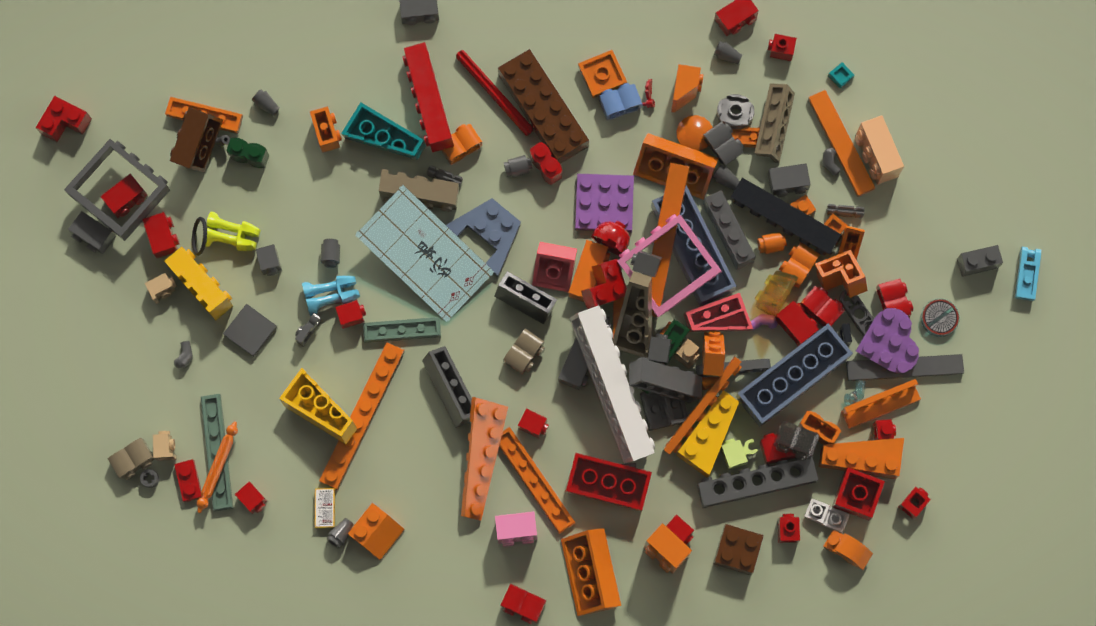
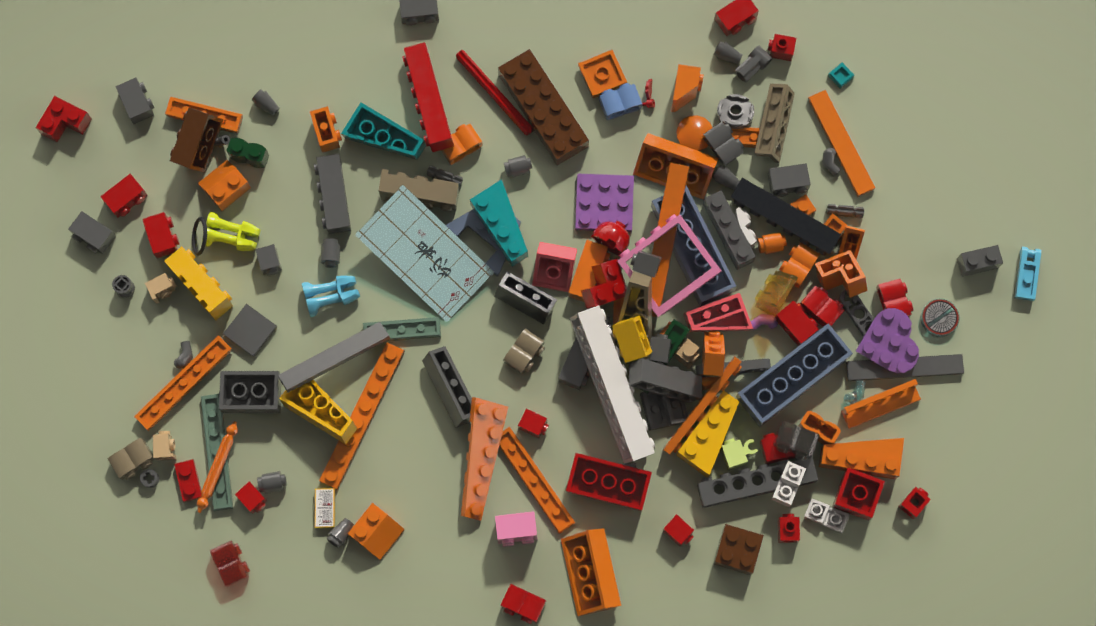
(126, 289): none -> dark grey wheel
(135, 101): none -> dark grey brick
(141, 213): dark grey window -> none
(183, 383): none -> orange plate
(224, 185): none -> orange slope
(229, 563): none -> clear red brick
(250, 392): none -> dark grey brick
(271, 482): none -> dark grey brick
(305, 332): dark grey plate -> none
(333, 194): none -> dark grey brick
(333, 357): none -> tile
(350, 314): red brick -> none
(498, 217): none -> teal wedge
(542, 160): red brick -> none
(631, 339): none -> yellow brick
(667, 549): orange brick -> none
(744, 221): none -> white slope
(756, 61): none -> dark grey piece
(788, 484): none -> white slope
(845, 333): black tile -> none
(849, 549): orange brick -> none
(879, 150): light nougat brick -> none
(884, 429): red brick -> none

